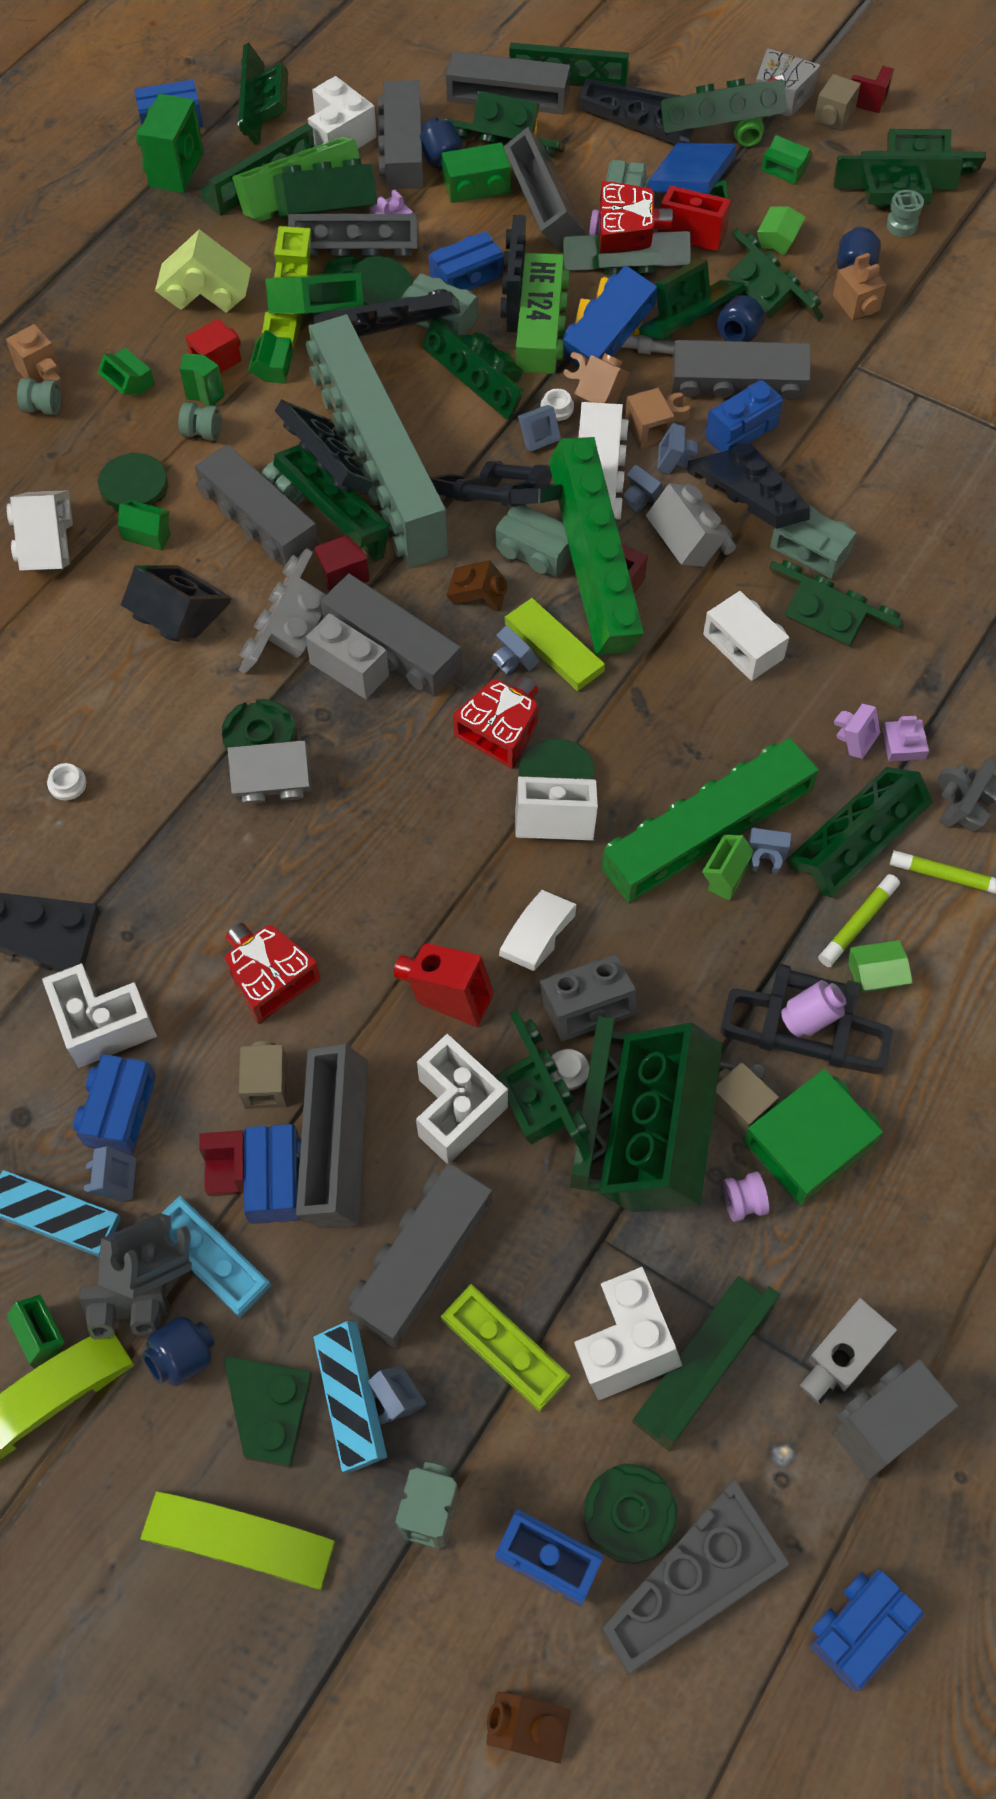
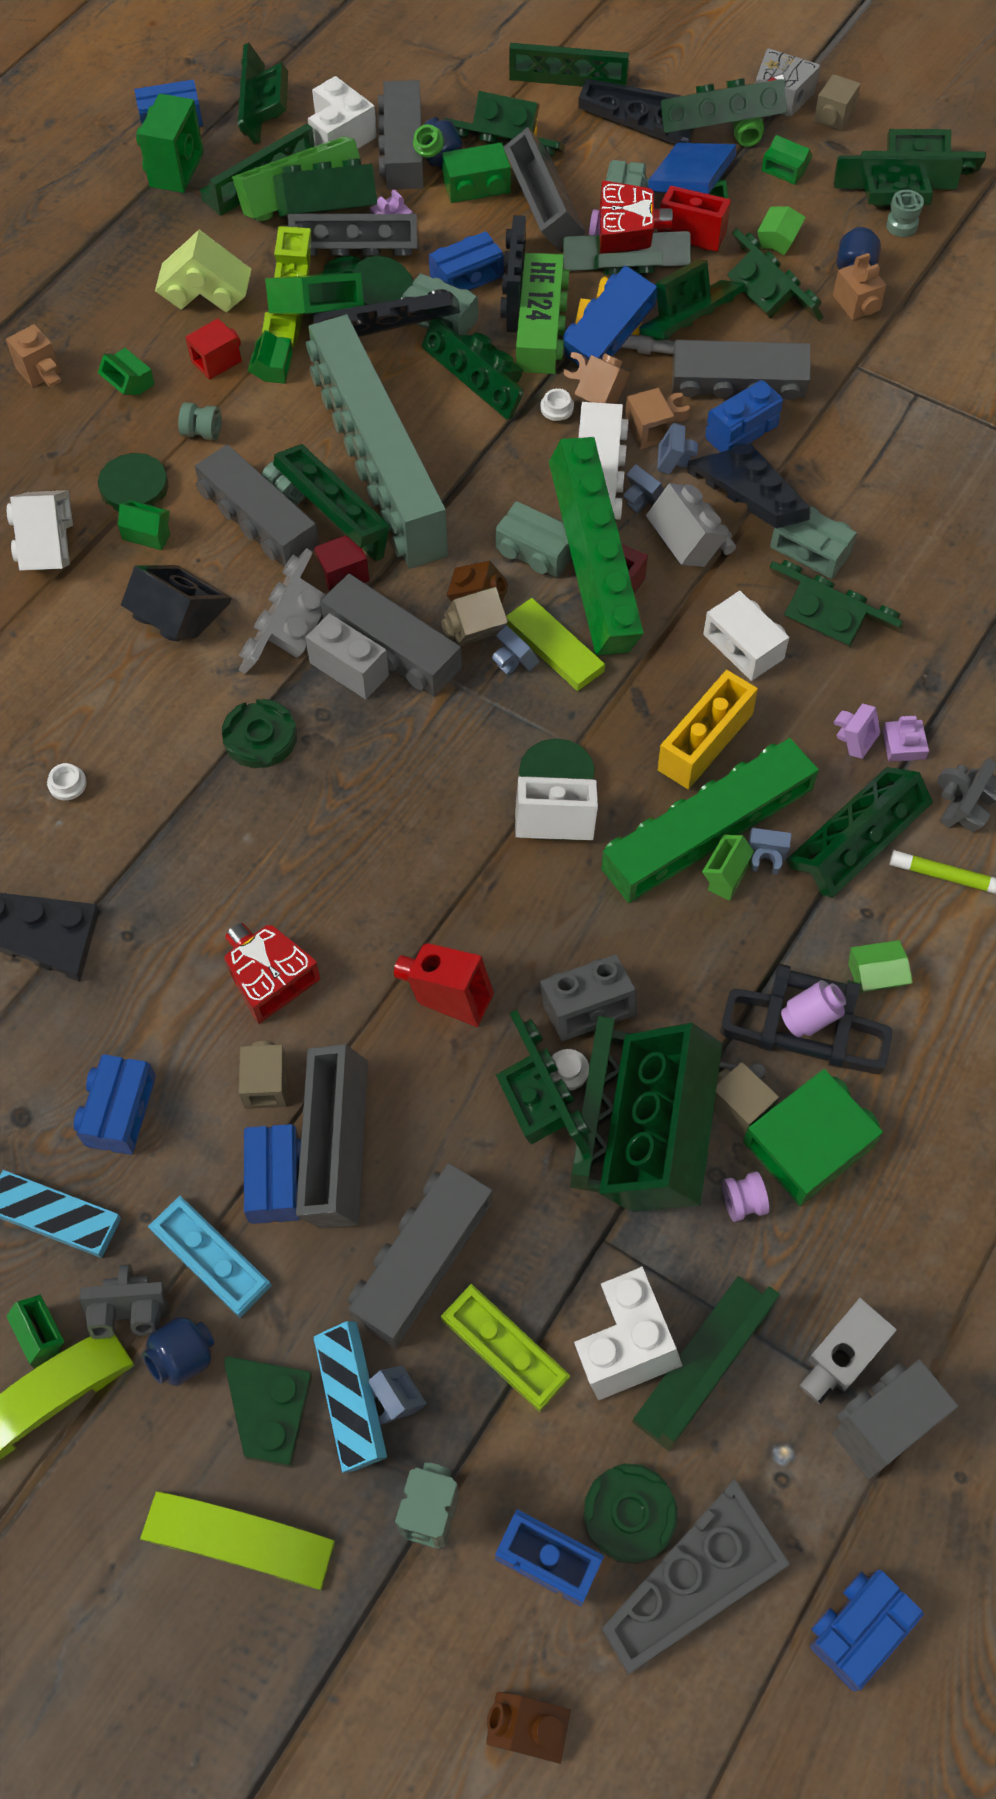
(40, 396): sand green wheel -> none
(95, 1023): white brick -> none
(111, 1174): sand blue tile -> none
(143, 1257): dark grey hinge -> none
(201, 379): green piece -> none
(223, 1162): dark red panel -> none
(269, 771): light grey brick -> none
(326, 445): black wing -> none
(422, 136): none -> bright green plate
(466, 1098): white brick -> none
(474, 617): none -> dark tan brick
(484, 487): black bar -> none
(499, 720): red torso -> none
(510, 77): dark grey brick -> none
(535, 930): white slope -> none
(539, 427): sand blue tile -> none
(707, 729): none -> yellow brick
(740, 319): dark blue head -> none
(859, 920): lime bar -> none
(874, 92): dark red panel -> none

